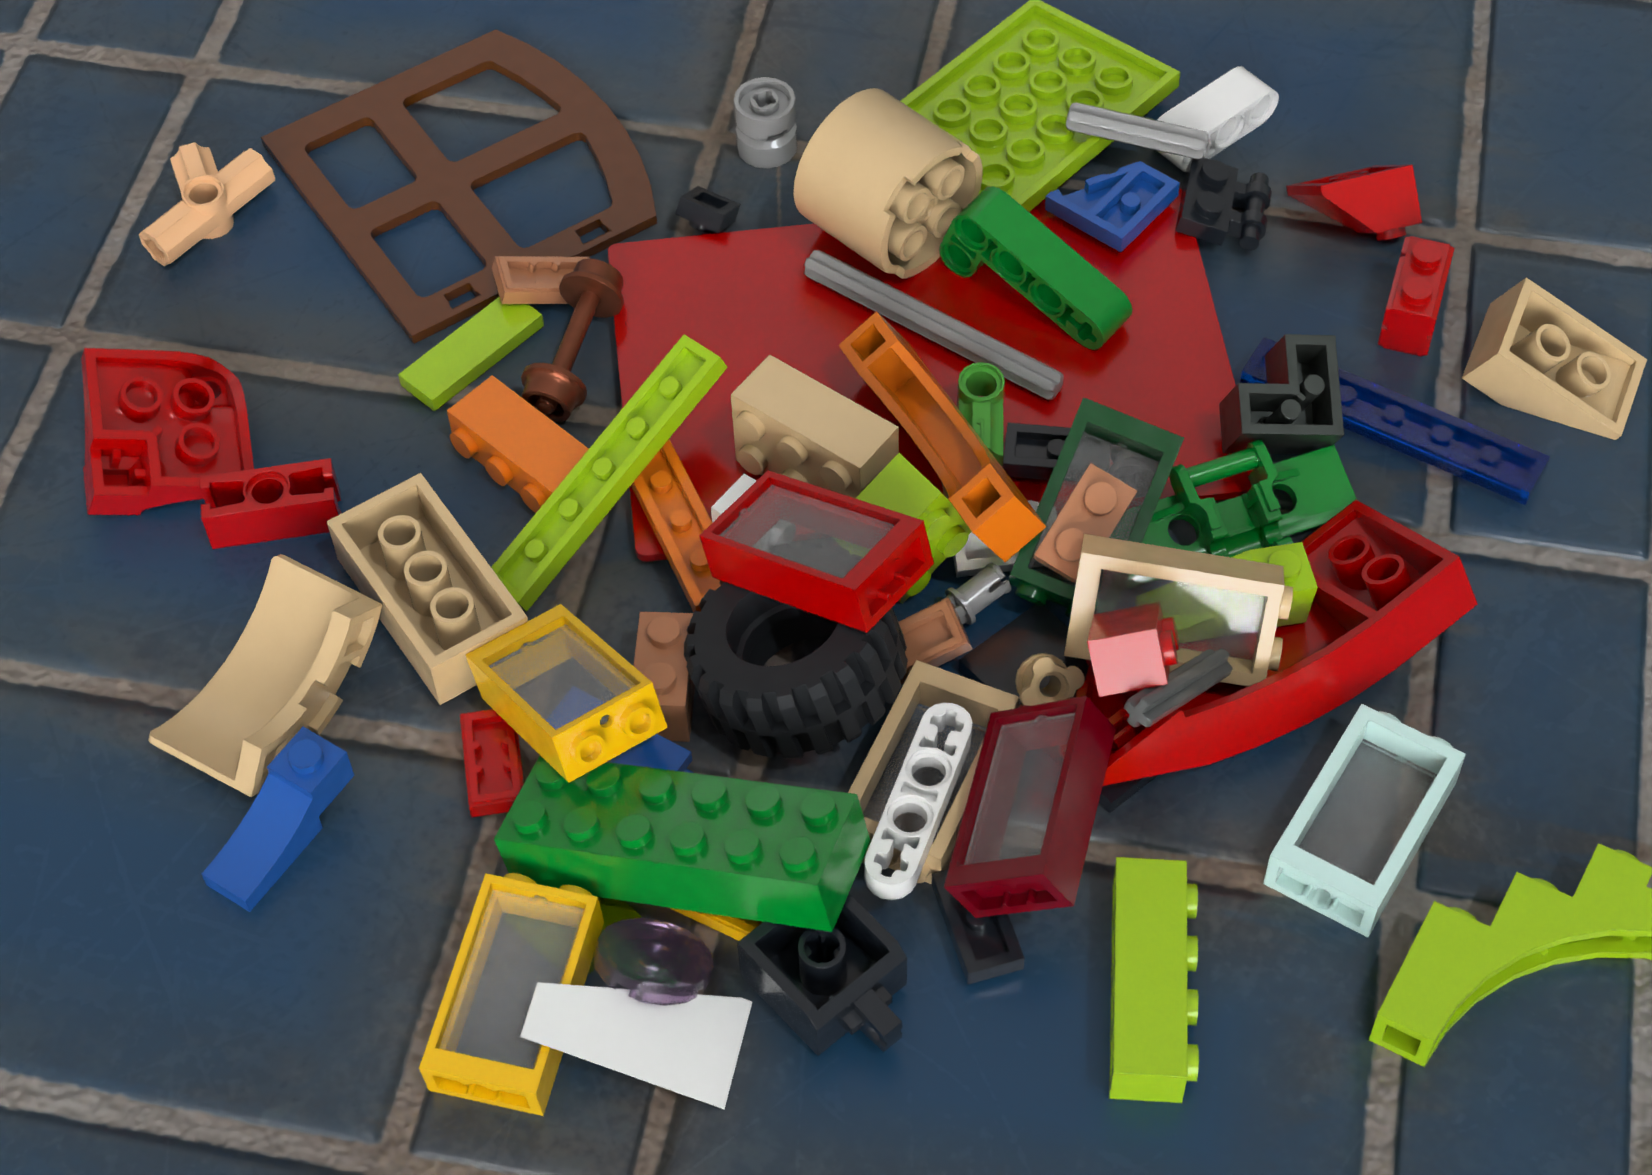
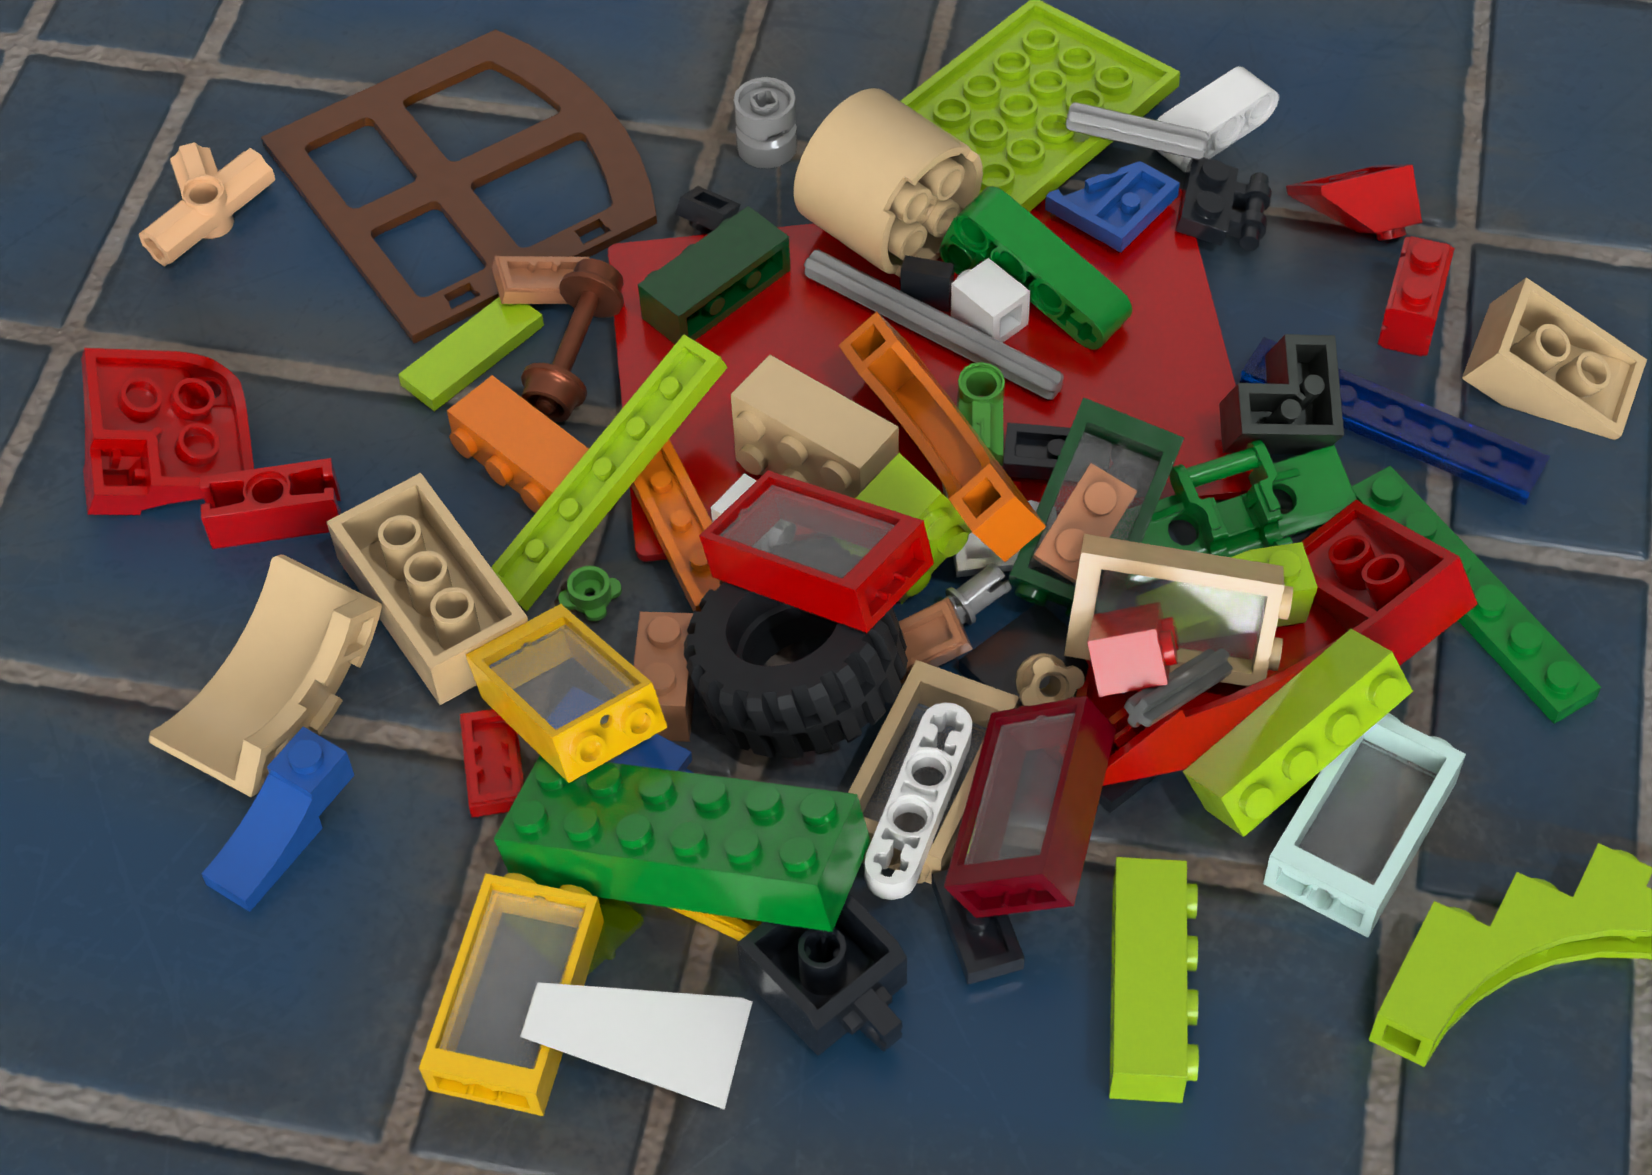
(590, 580): none -> bright green plate
(653, 960): tile -> none
(714, 276): none -> dark green brick
(928, 281): none -> black tile
(990, 301): none -> white brick
(1298, 731): none -> lime brick
(1499, 620): none -> green plate

